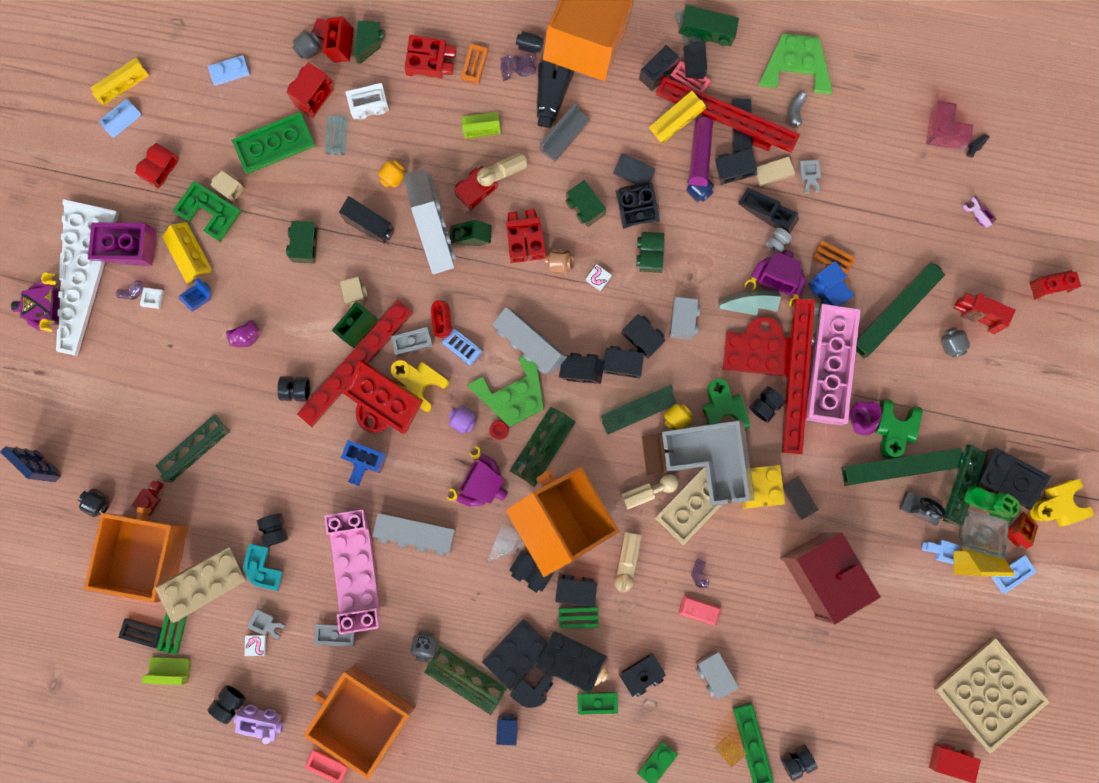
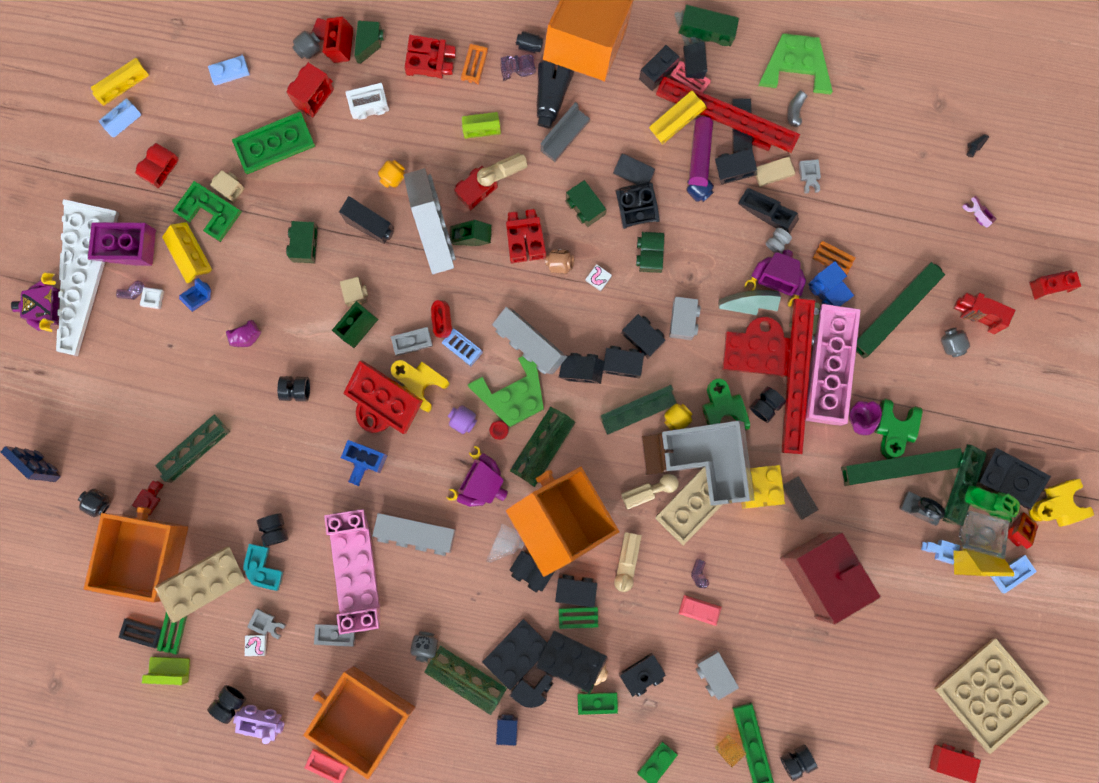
(337, 120): clear light blue tile -> none
(364, 351): red plate -> none
(944, 130): clear pink brick -> none

